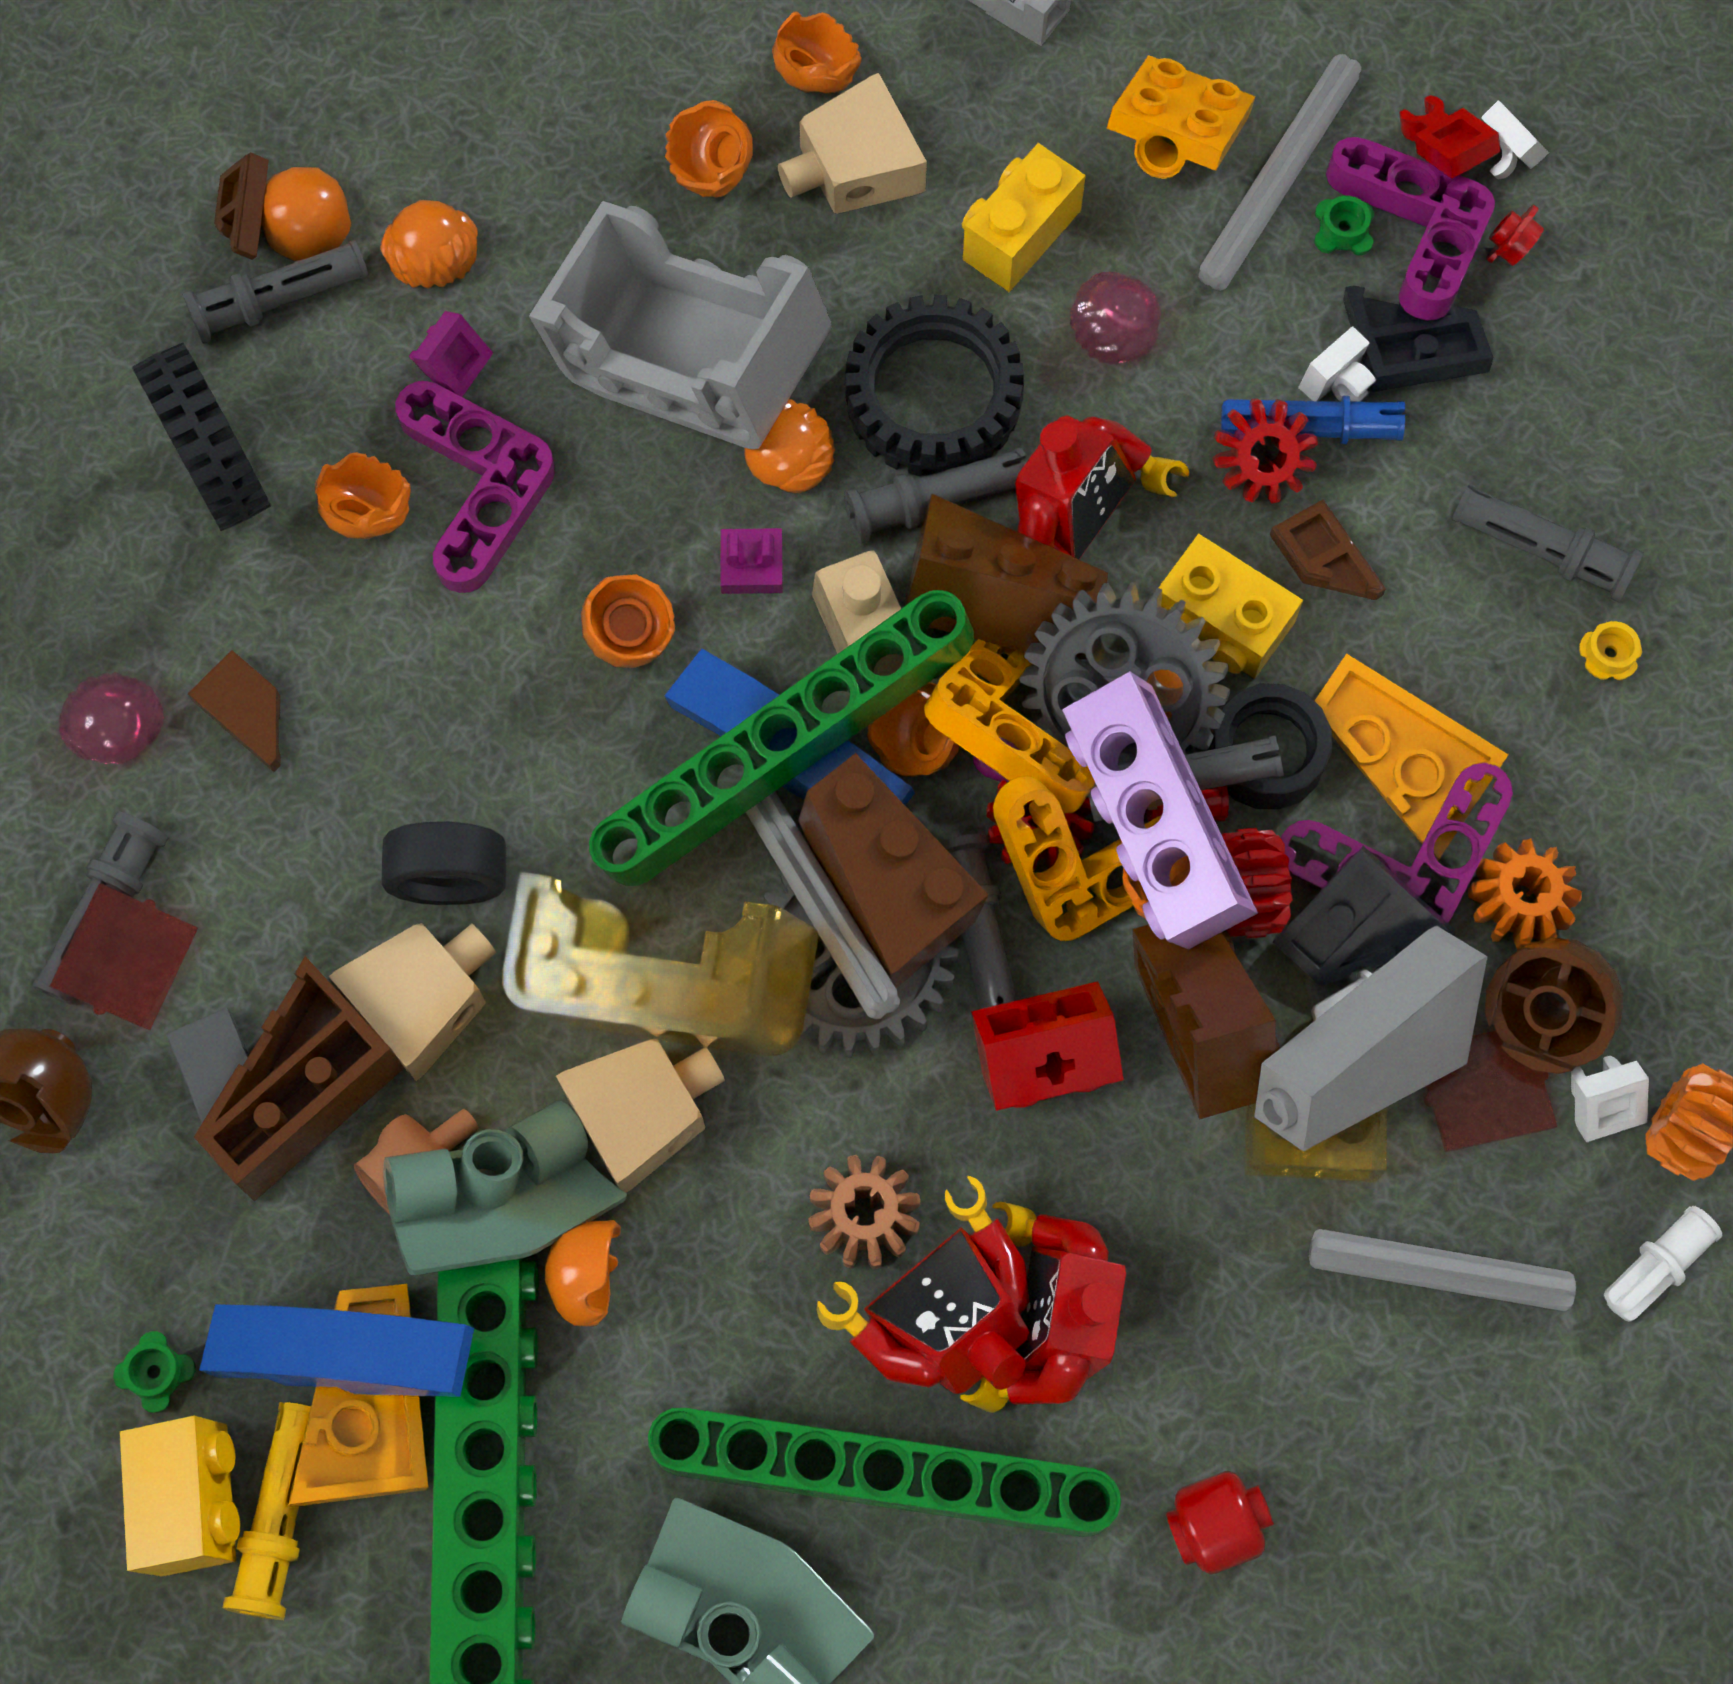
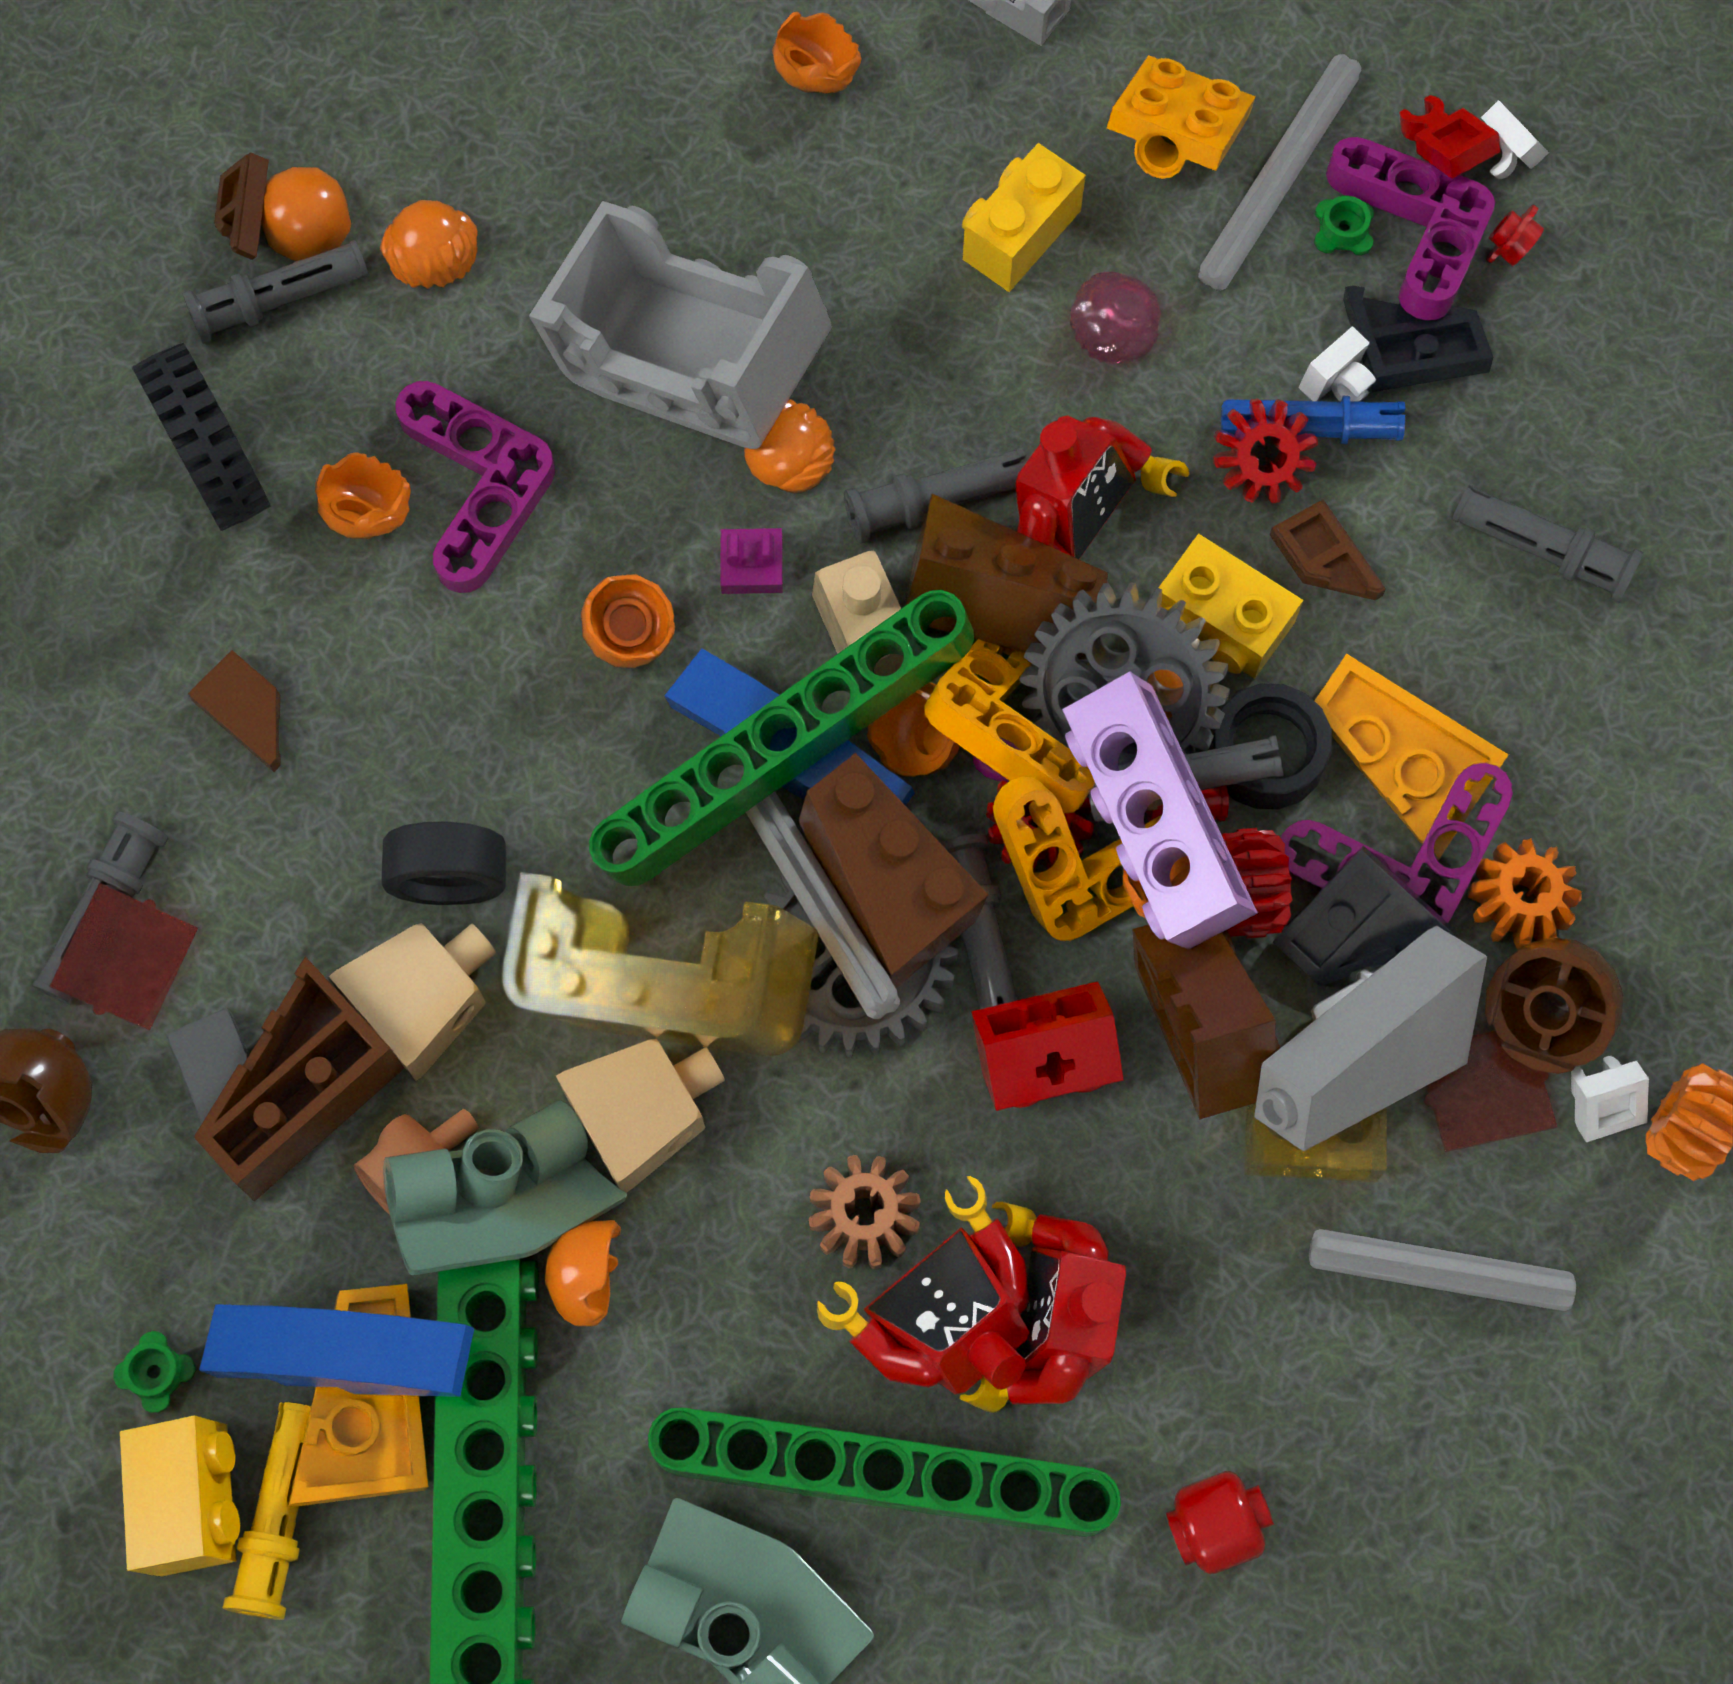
(110, 718): clear pink hair -> none
(452, 353): magenta tile -> none
(708, 149): orange hair -> none
(856, 151): tan torso -> none
(933, 322): black tyre -> none
(1619, 638): yellow plate -> none
(1662, 1263): white axle -> none

